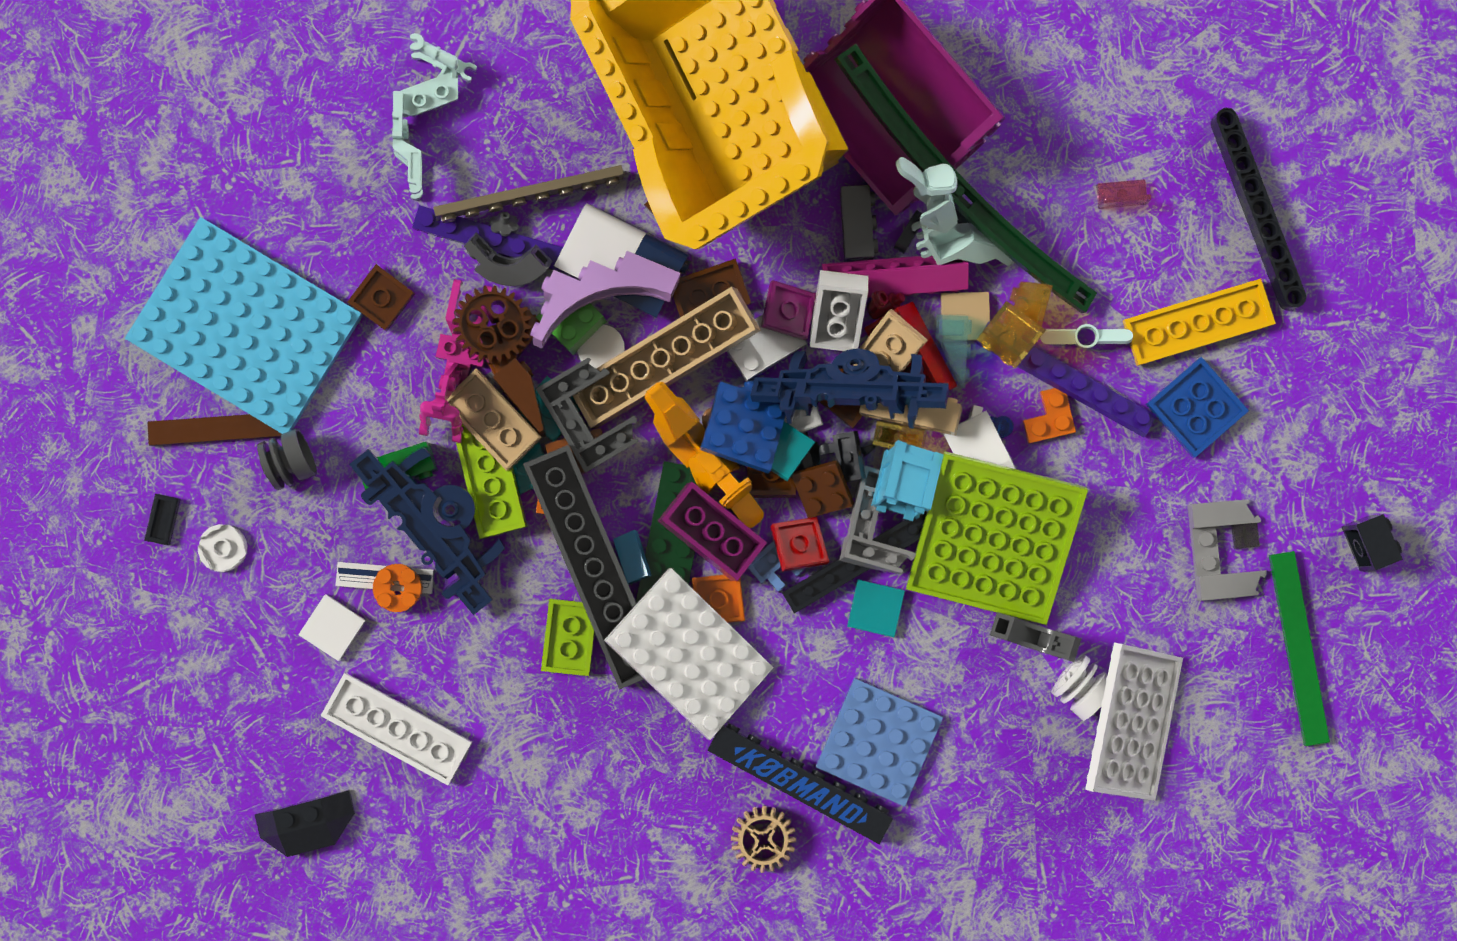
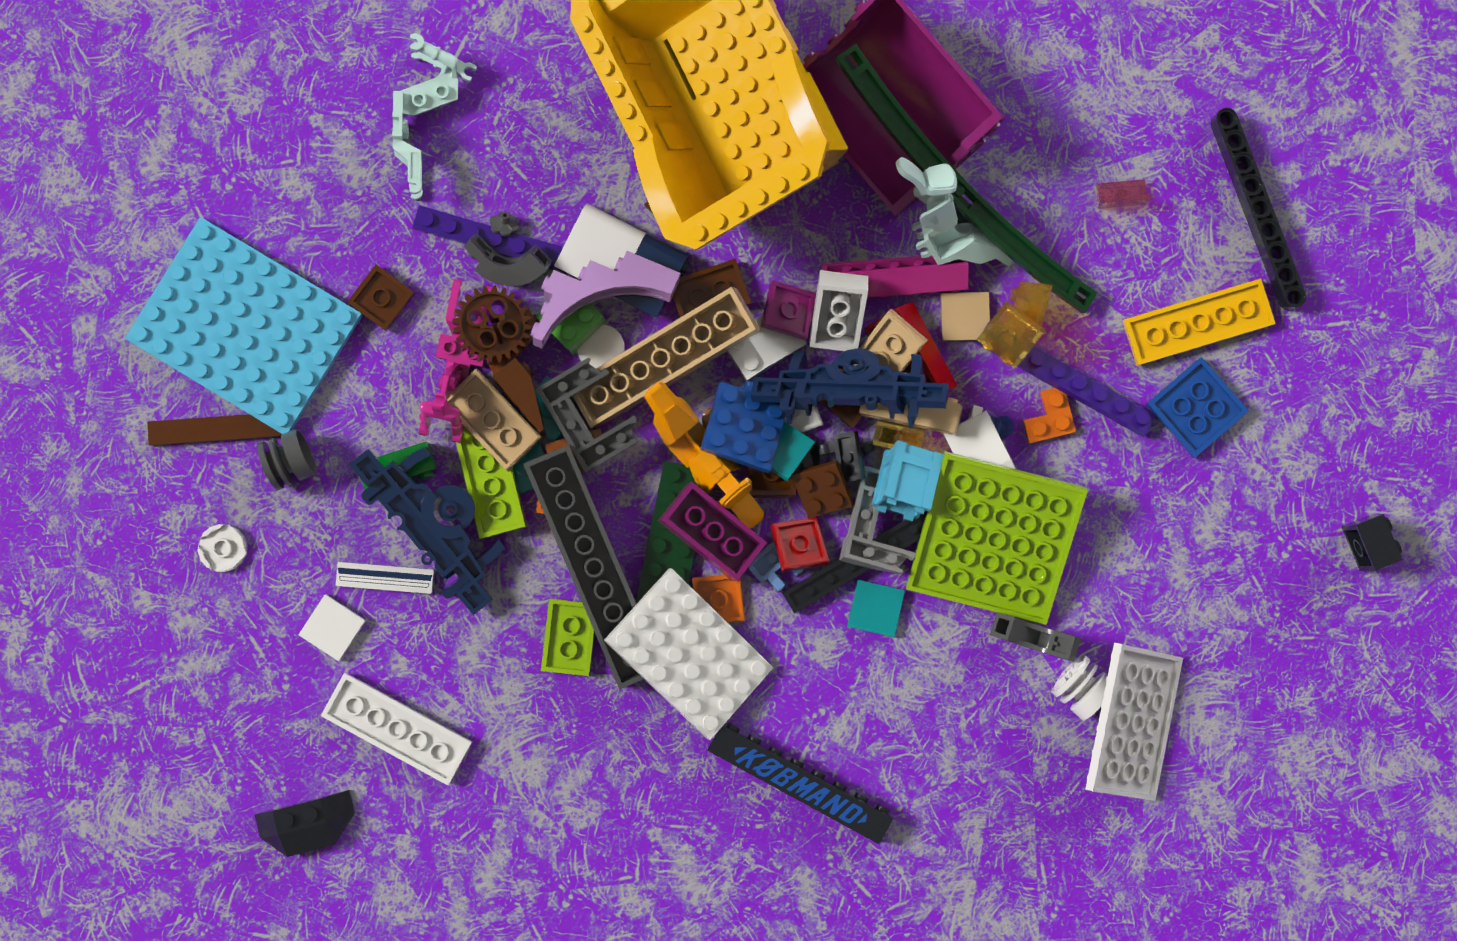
(162, 519): black tile -> none
(386, 597): orange plate -> none
(519, 196): dark tan plate -> none
(632, 557): dark azure tile -> none
(780, 851): tan gear -> none
(858, 223): dark grey brick -> none
(879, 742): medium blue plate -> none
(882, 303): dark red plant -> none
(908, 234): black beam -> none
(952, 339): clear light blue slope -> none
(1102, 336): light aqua piece -> none
(1205, 552): light grey wedge -> none
(1245, 535): clear smoke tile -> none
(1299, 648): green tile -> none

